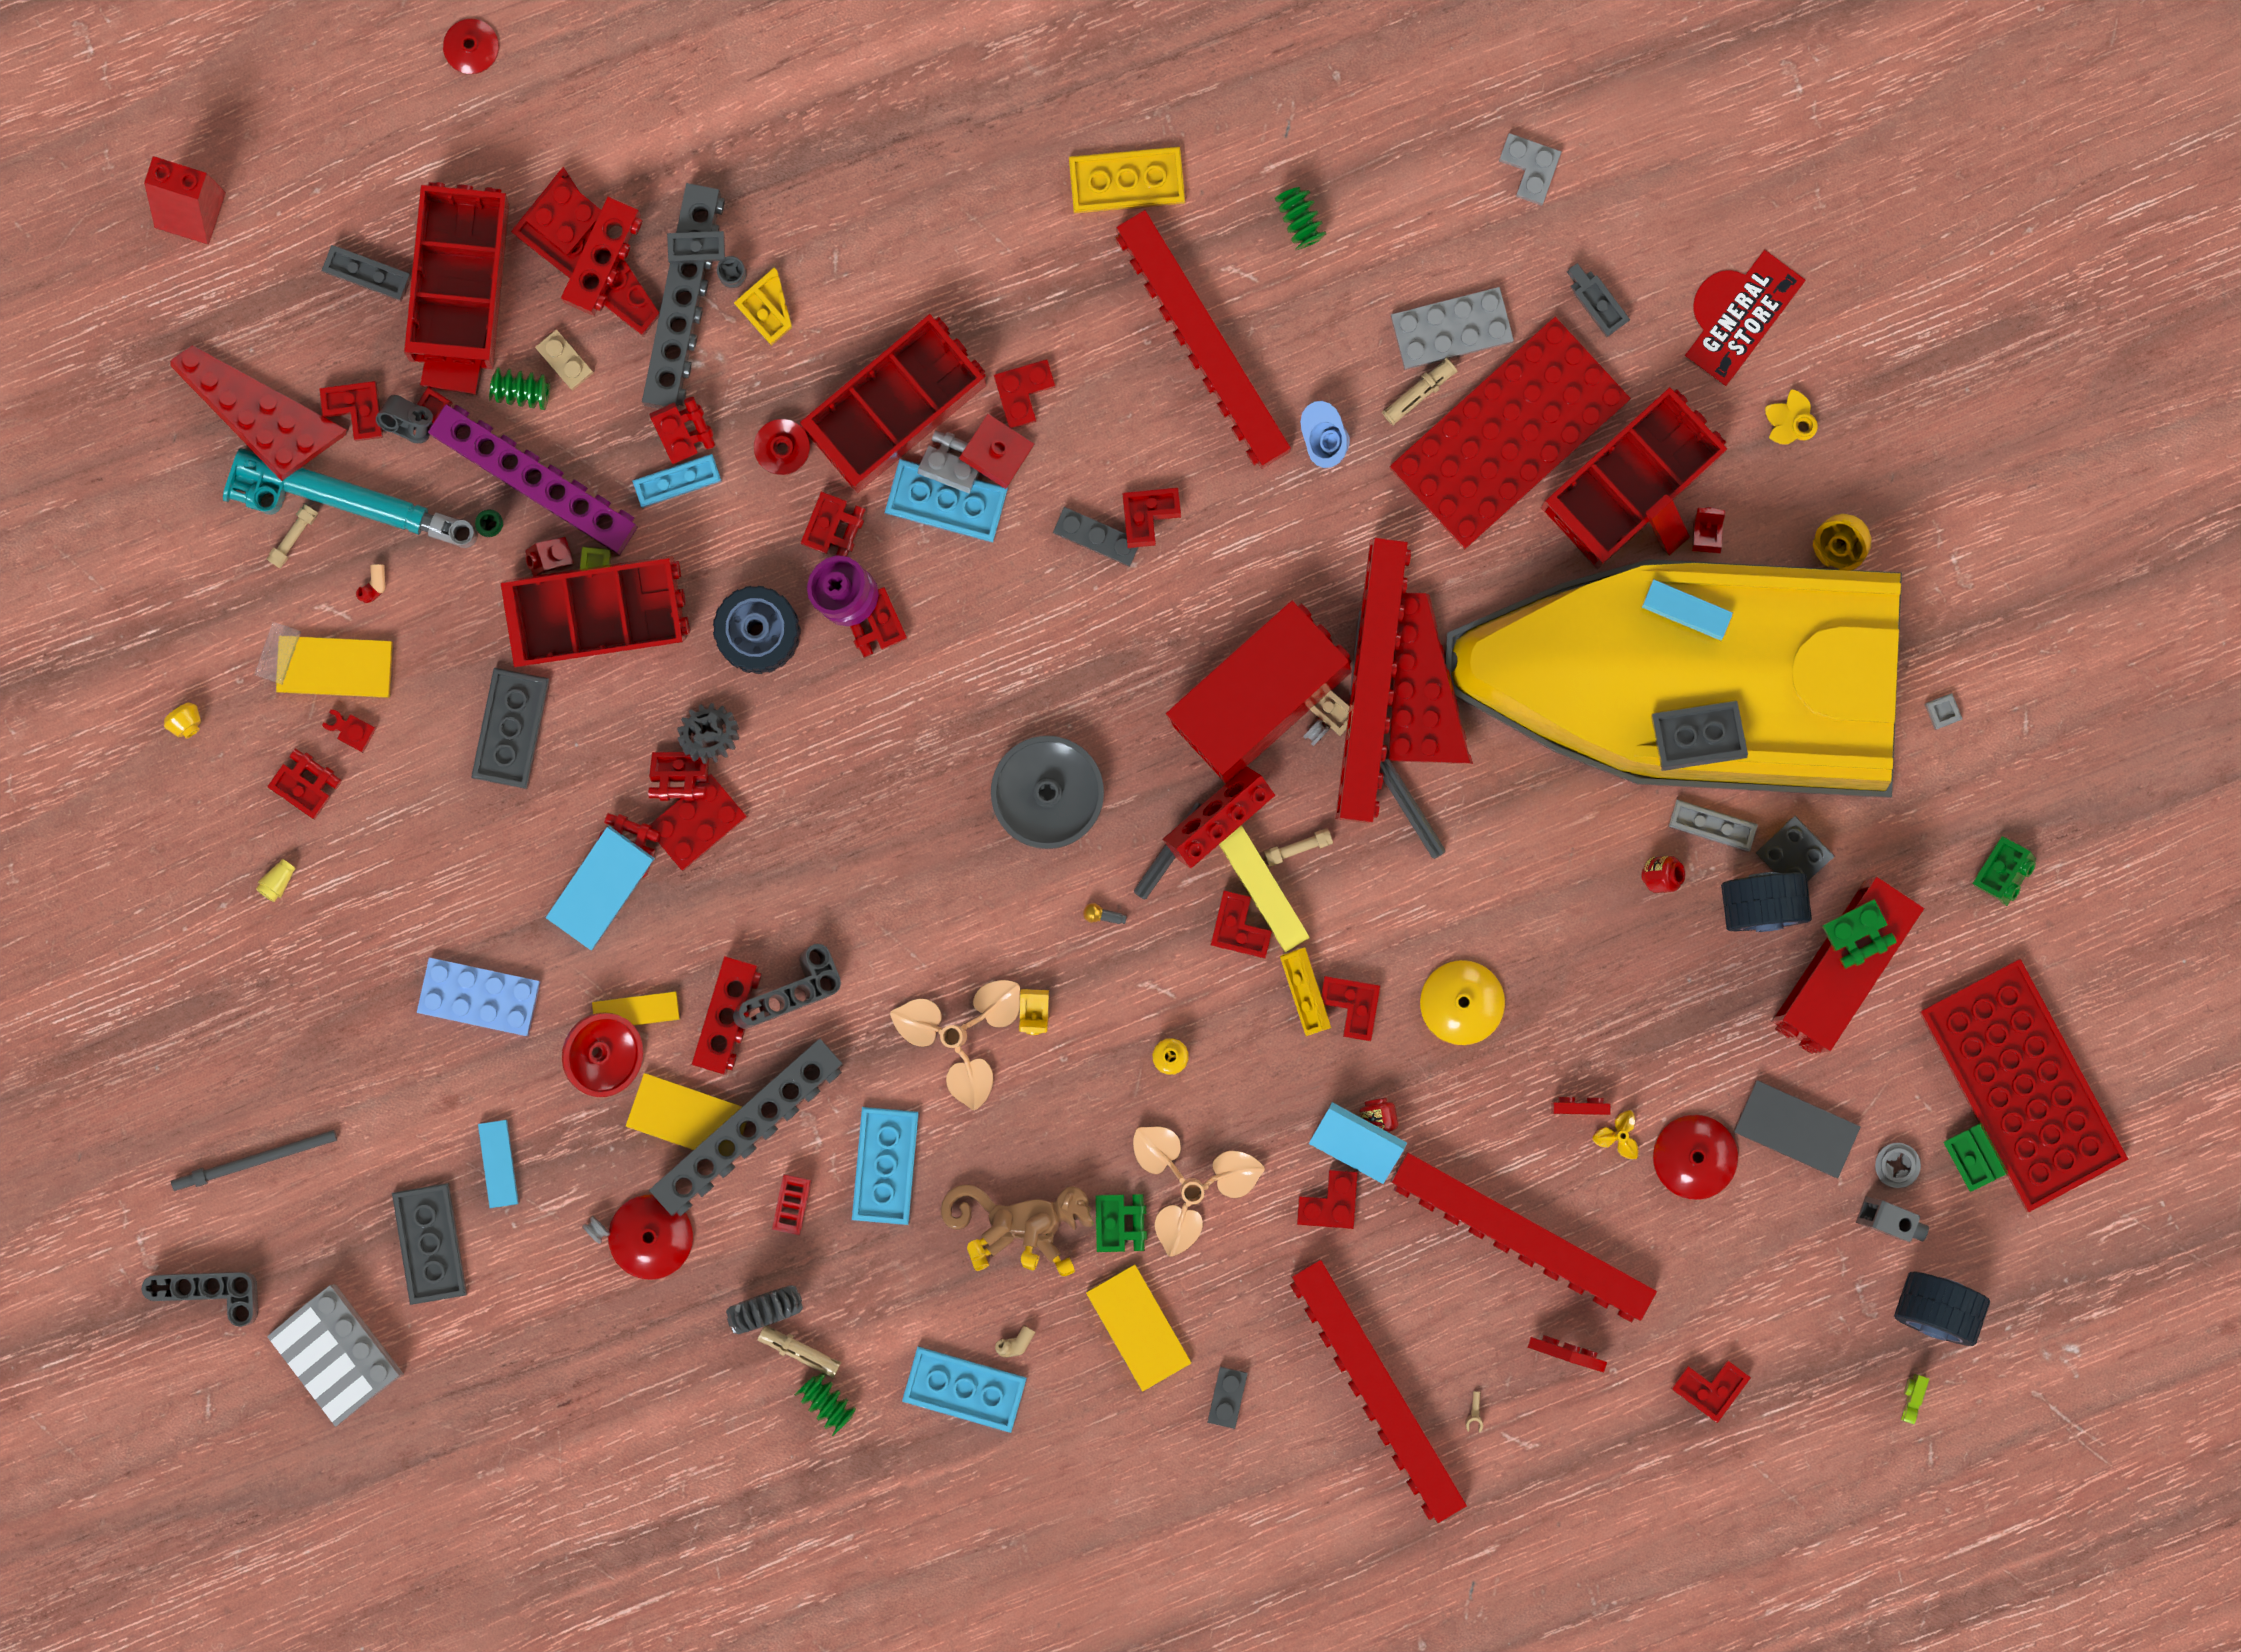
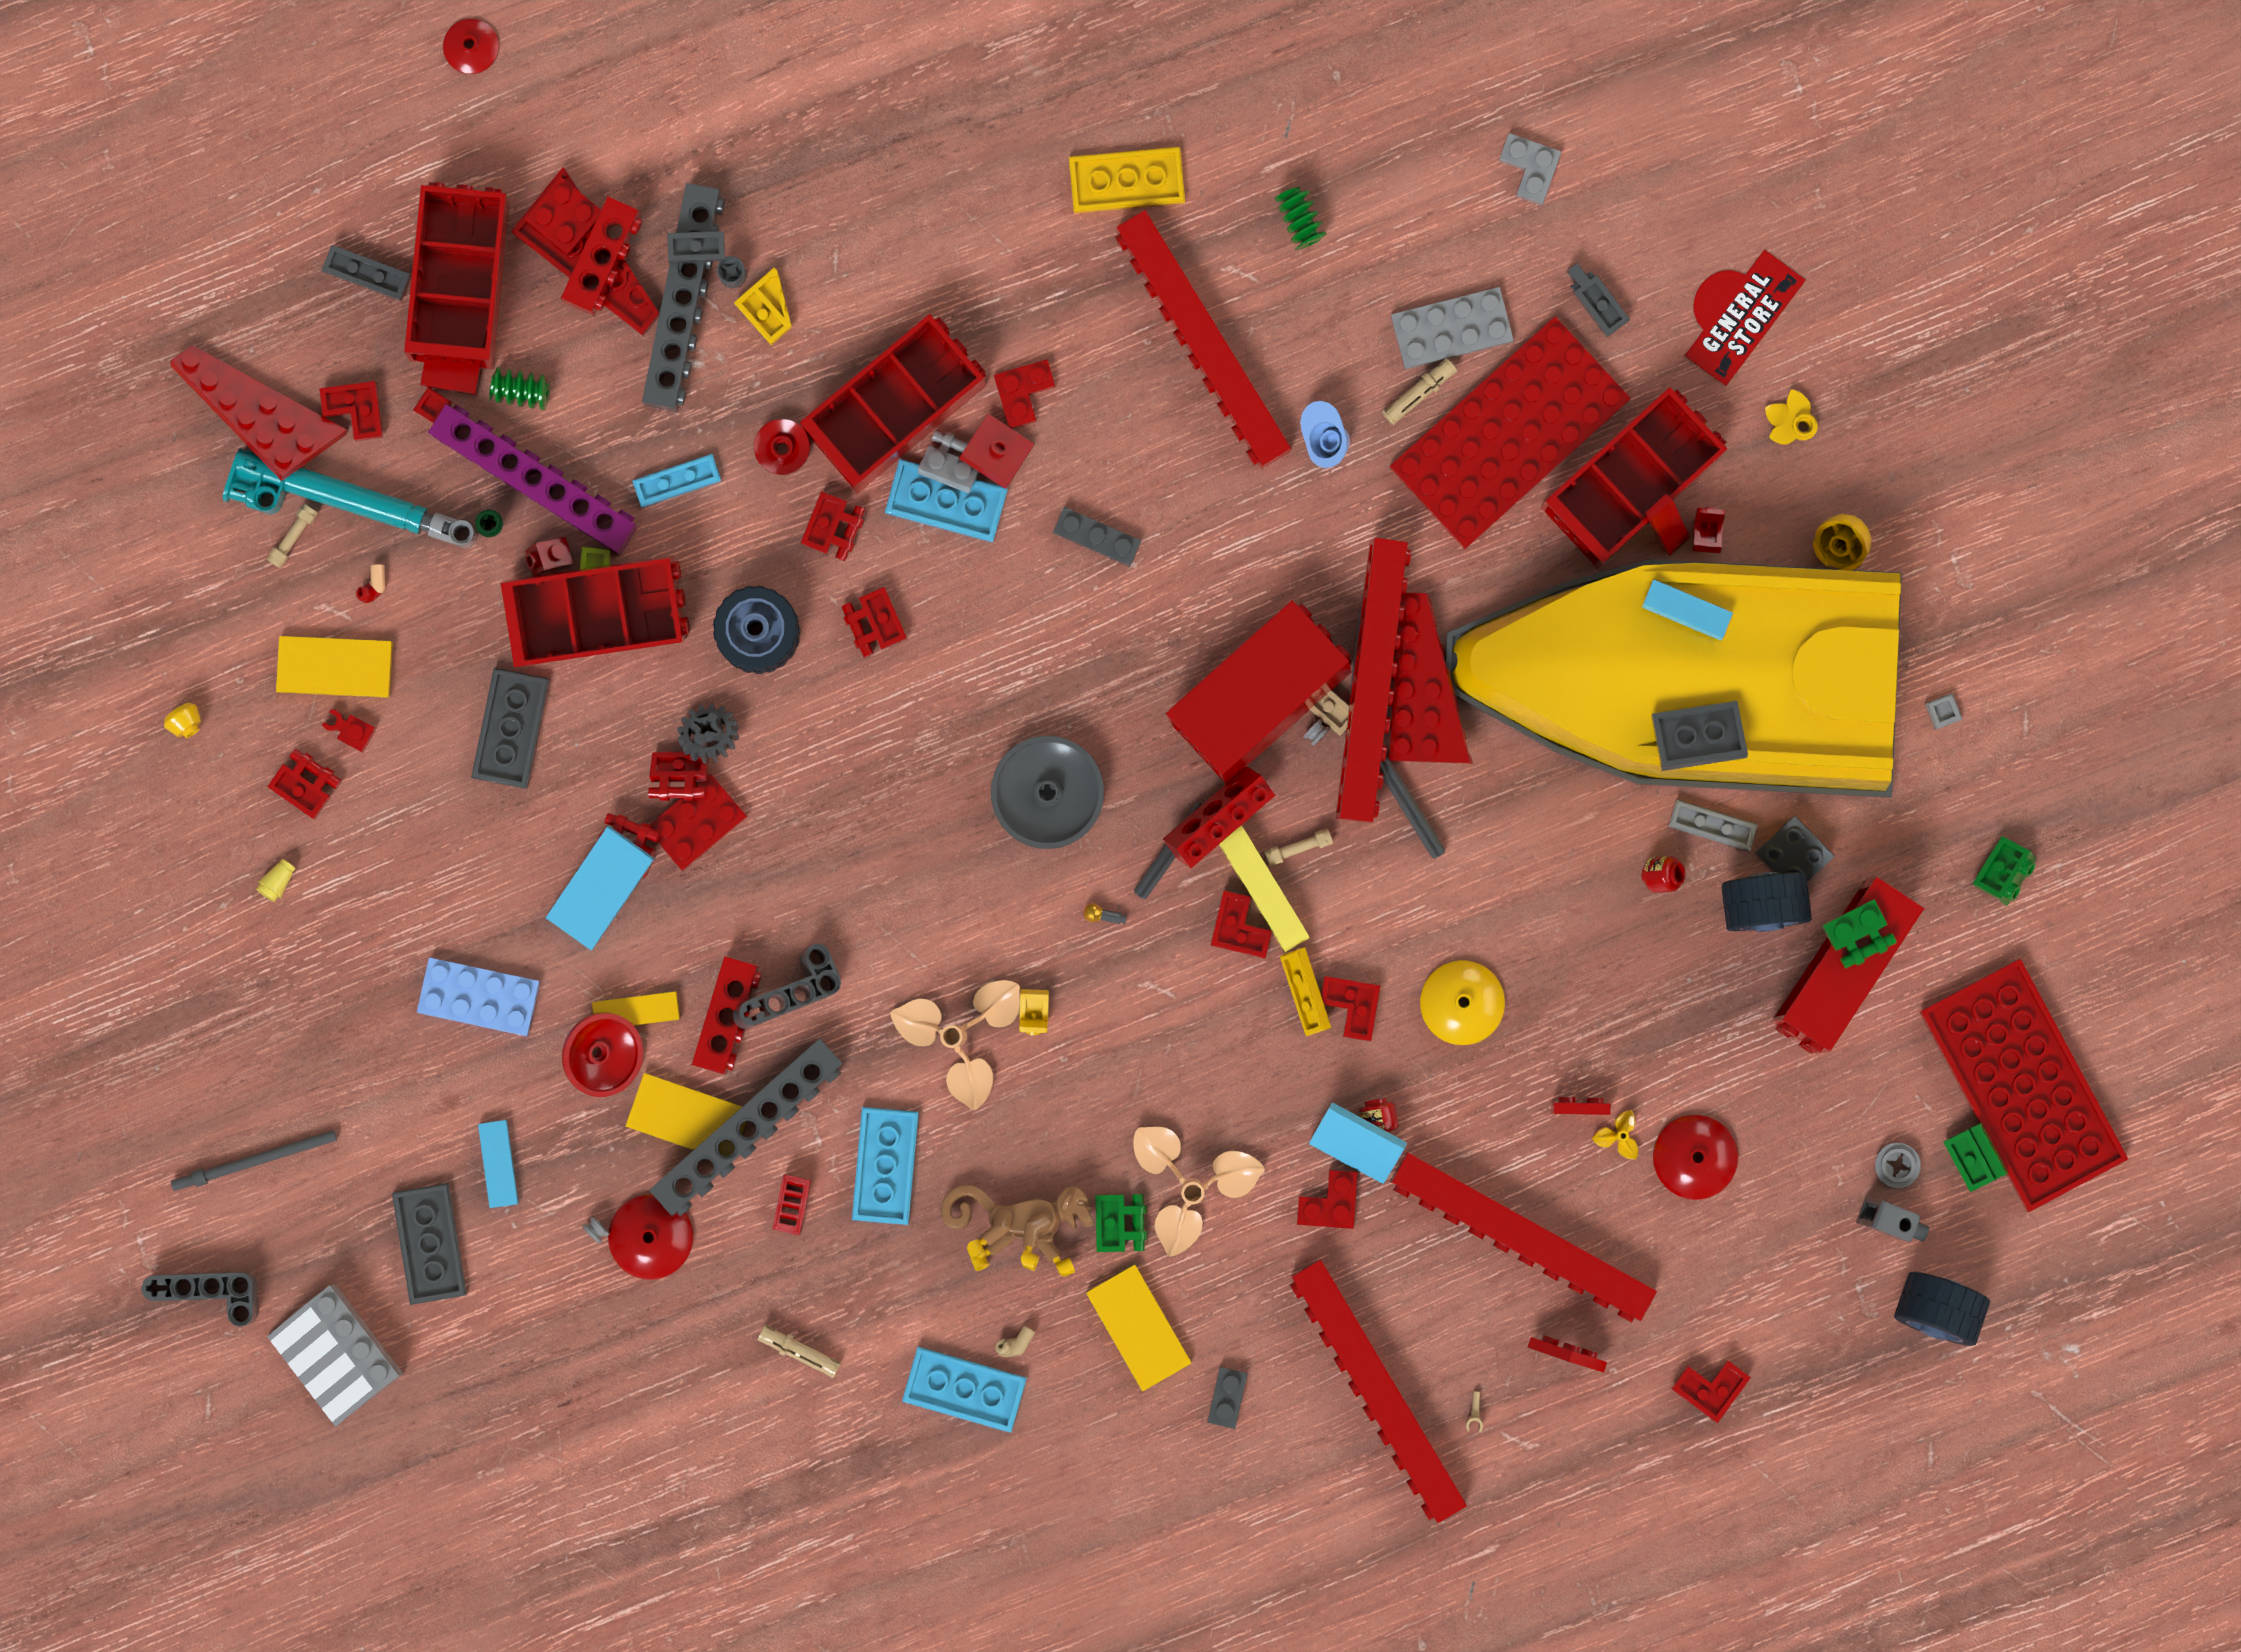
(183, 200): red slope -> none
(277, 653): clear tile -> none
(403, 418): dark grey piece -> none
(564, 360): tan plate -> none
(674, 434): red plate -> none
(764, 1309): dark grey gear -> none
(826, 1403): green piece -> none
(842, 590): magenta wheel -> none
(1143, 508): red plate -> none
(1164, 1065): yellow head -> none
(1796, 1129): dark grey tile -> none
(1915, 1392): lime plate -> none

